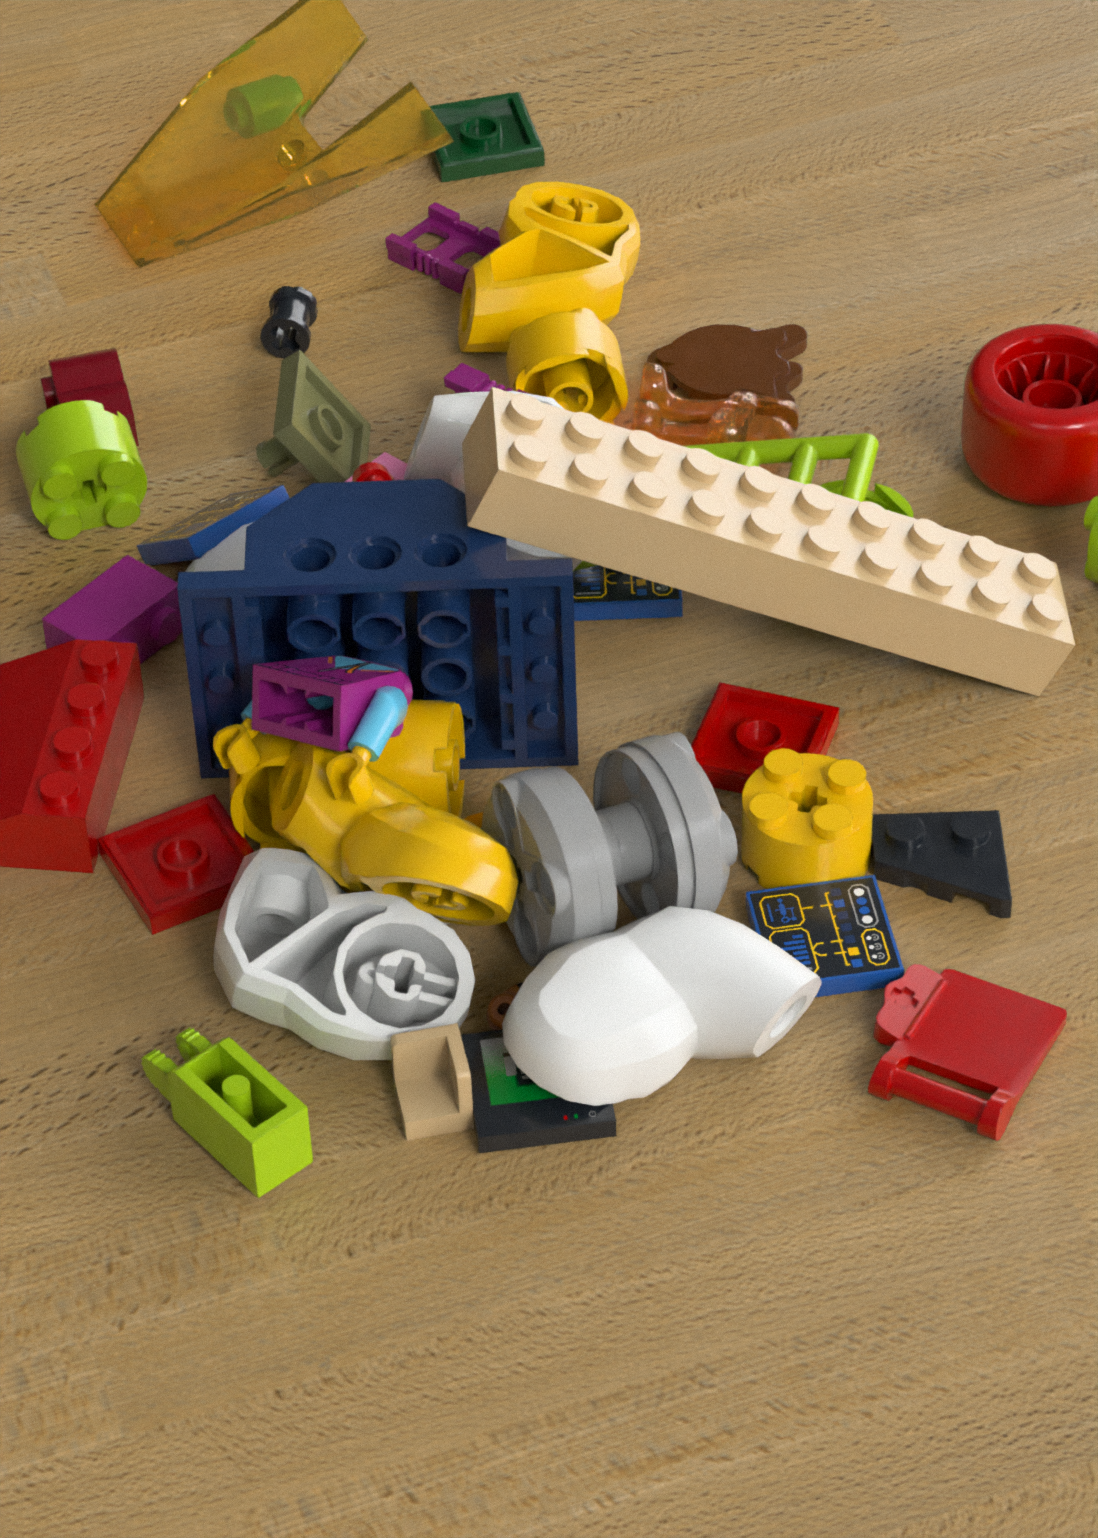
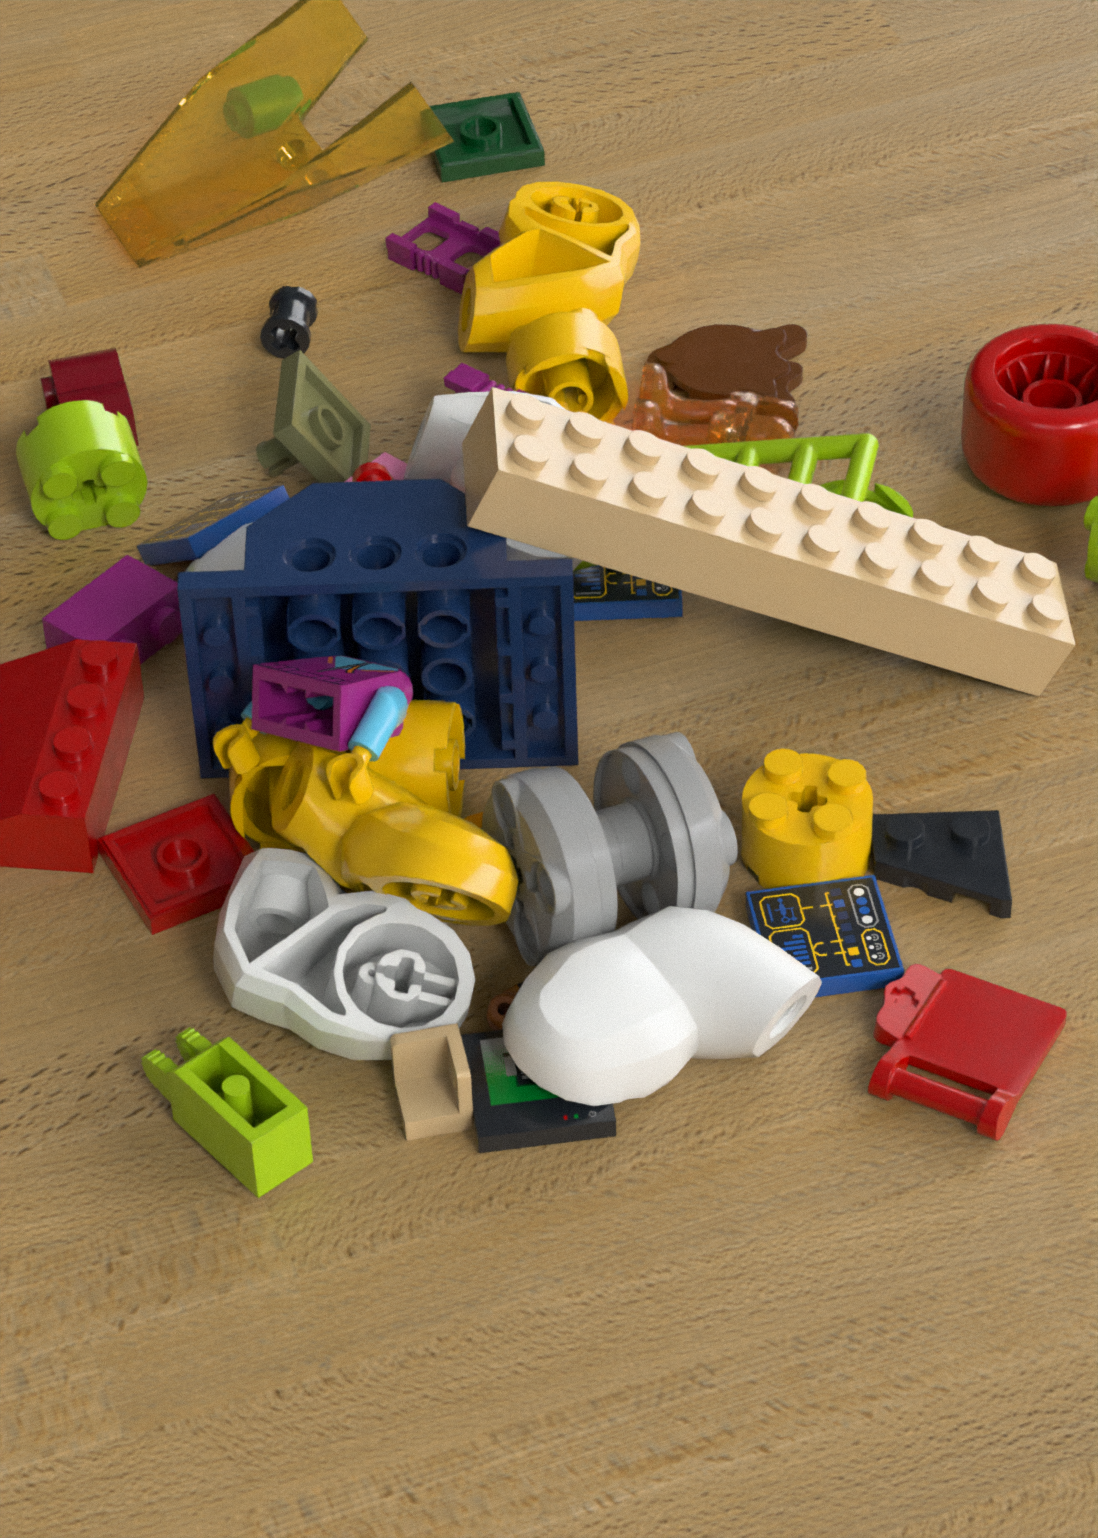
(749, 724): red tile -> none

